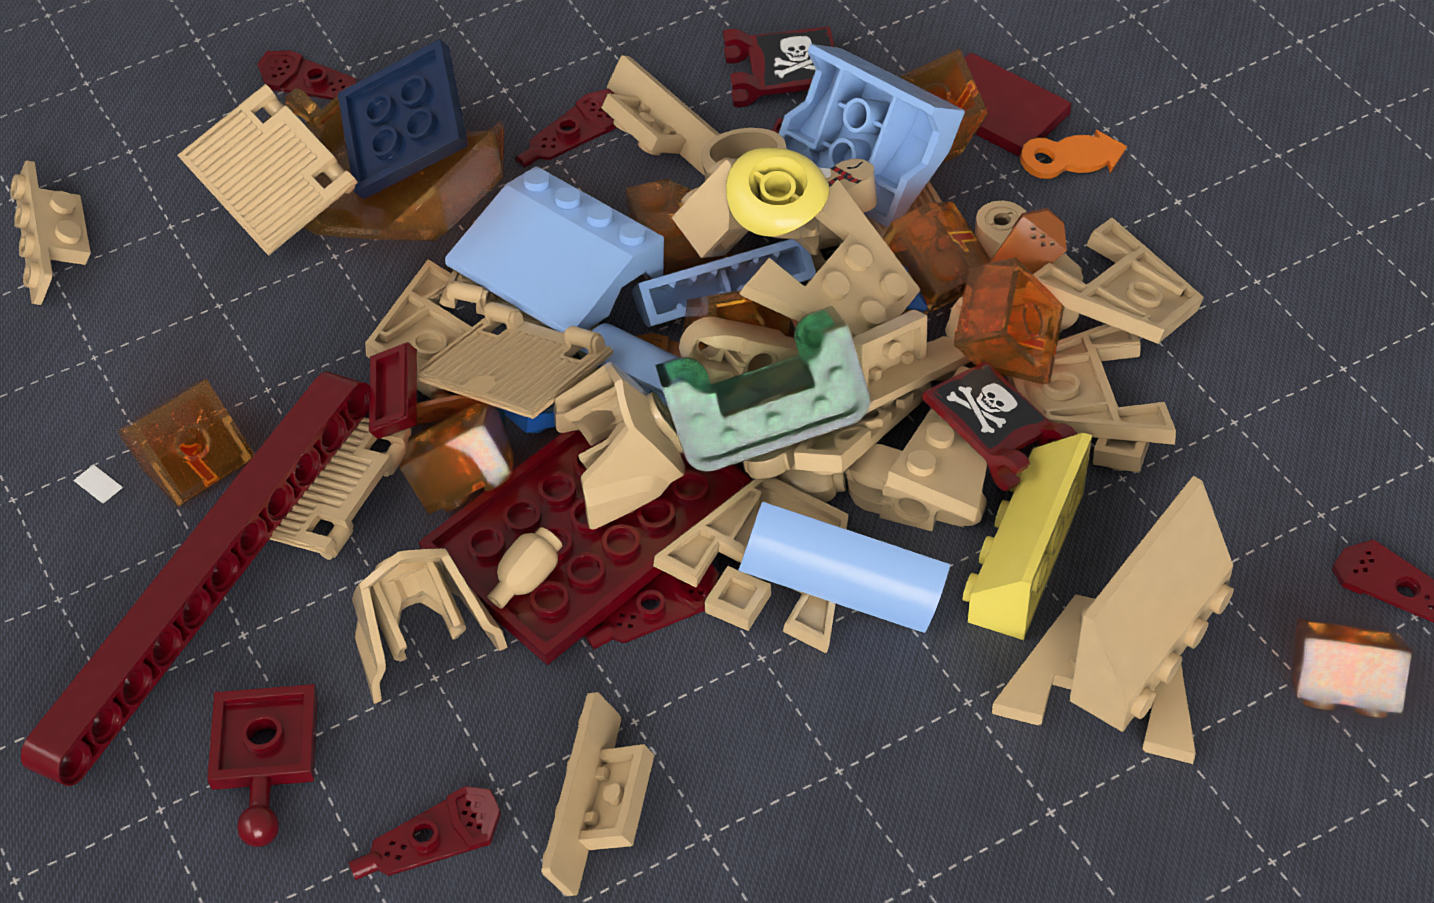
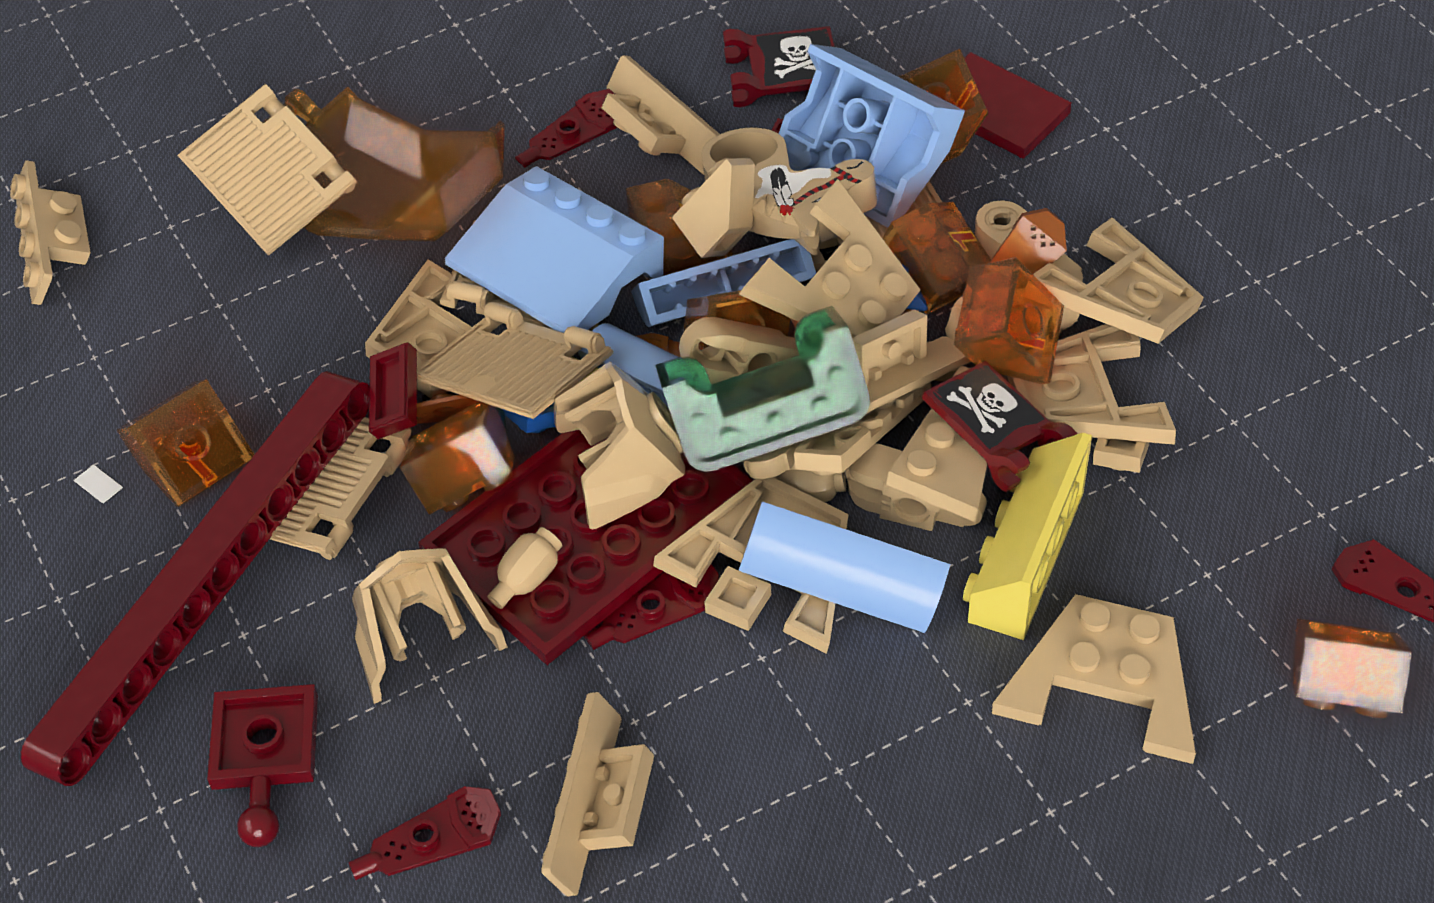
(289, 70): dark red piece -> none
(402, 119): dark blue plate -> none
(775, 190): light yellow hat -> none
(1072, 154): orange brick -> none
(1152, 611): tan slope -> none

